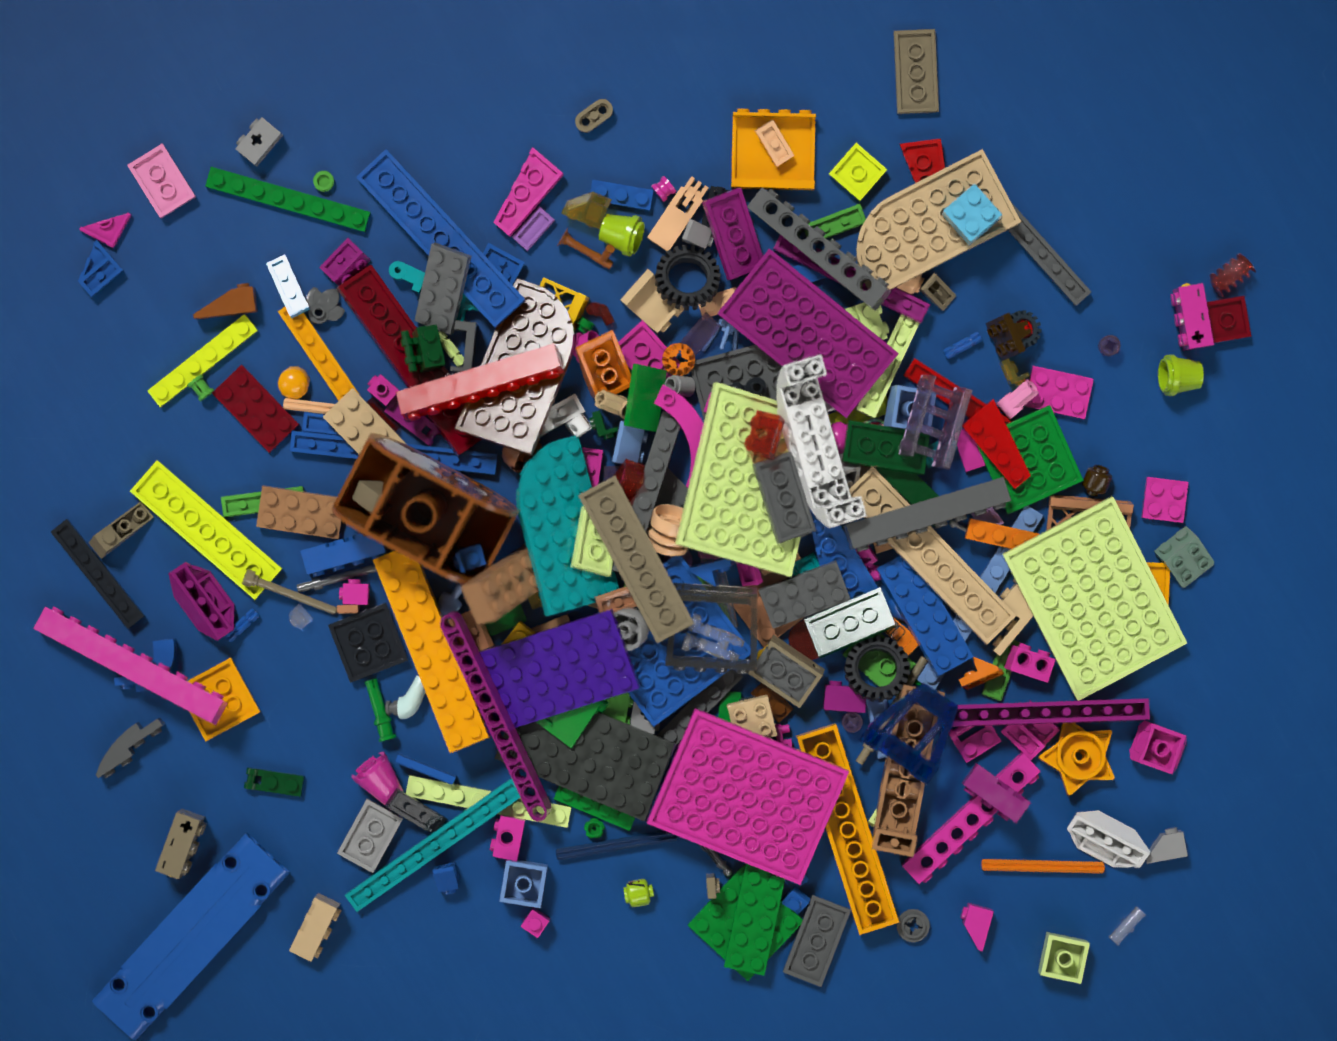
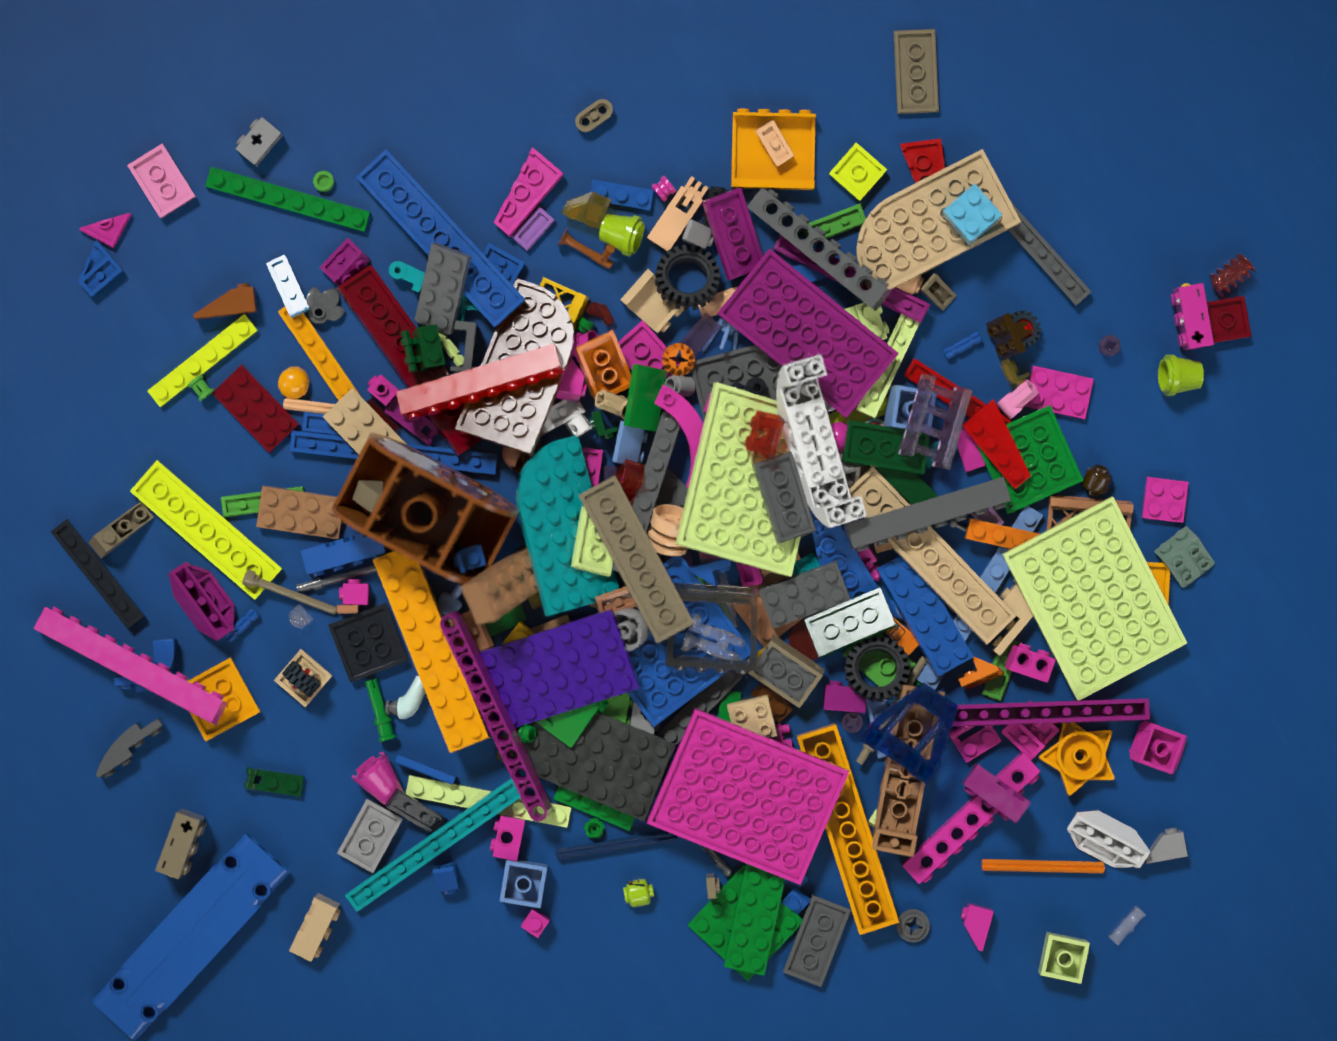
(303, 677): none -> plate
(527, 733): none -> green plate
(572, 384): none -> dark pink slope

